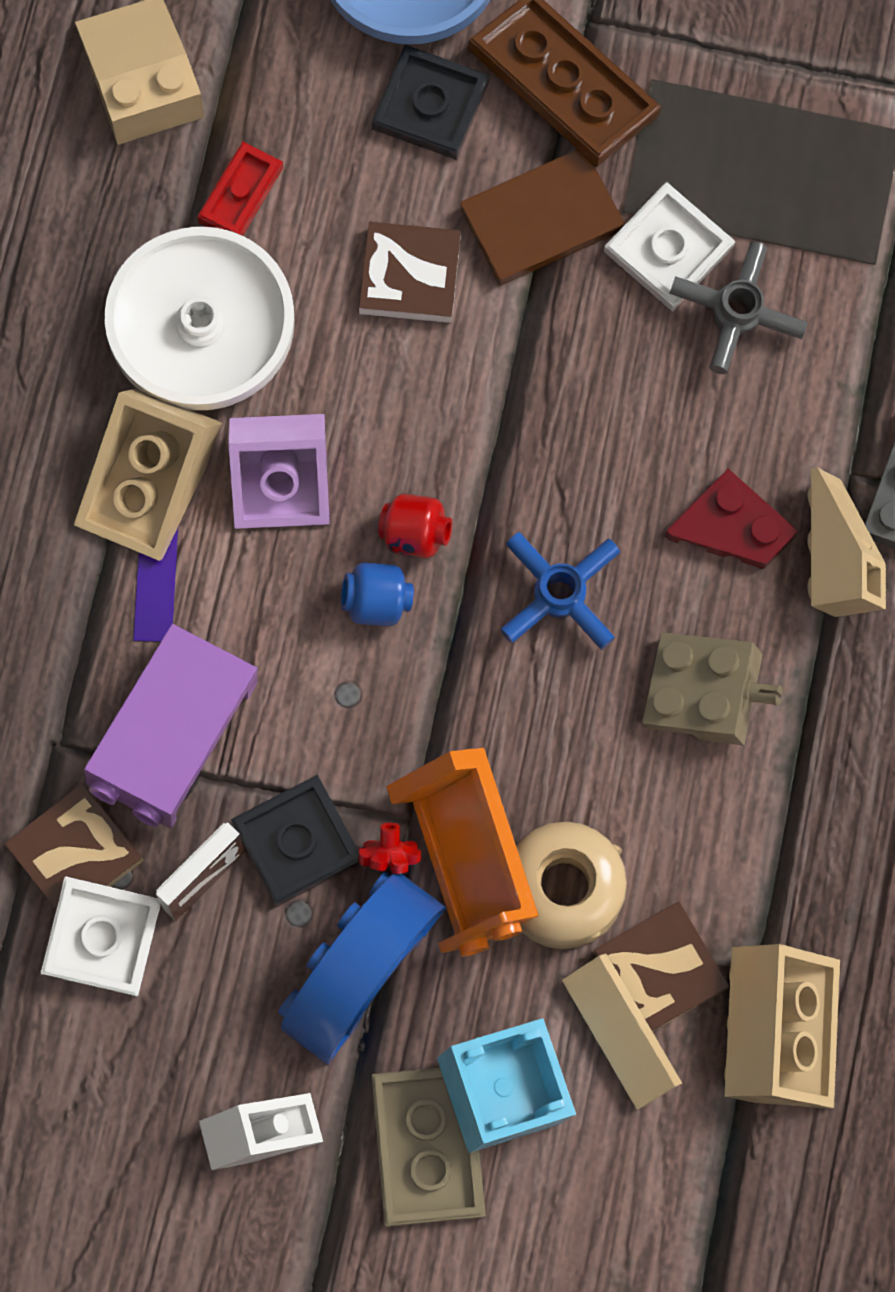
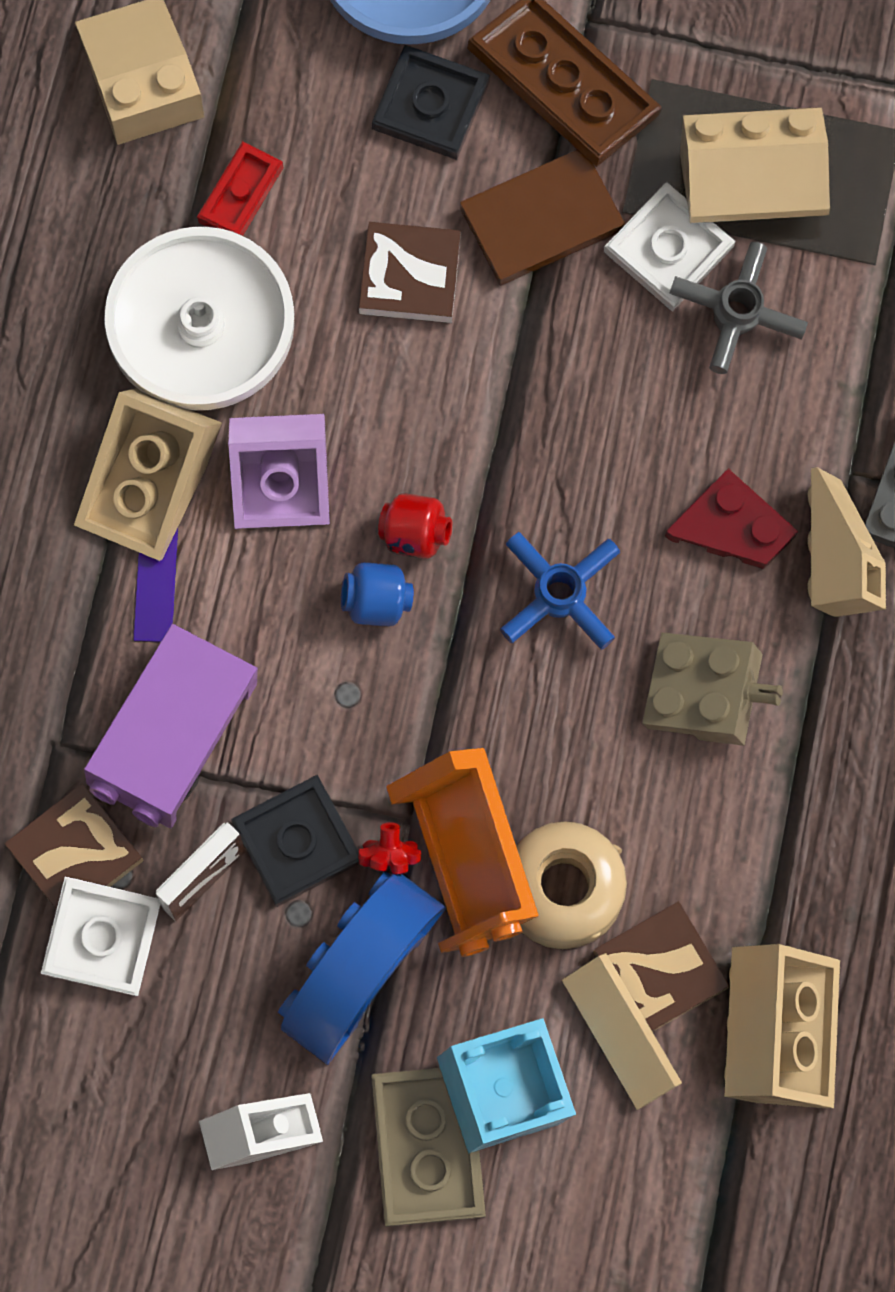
(755, 165): none -> tan slope

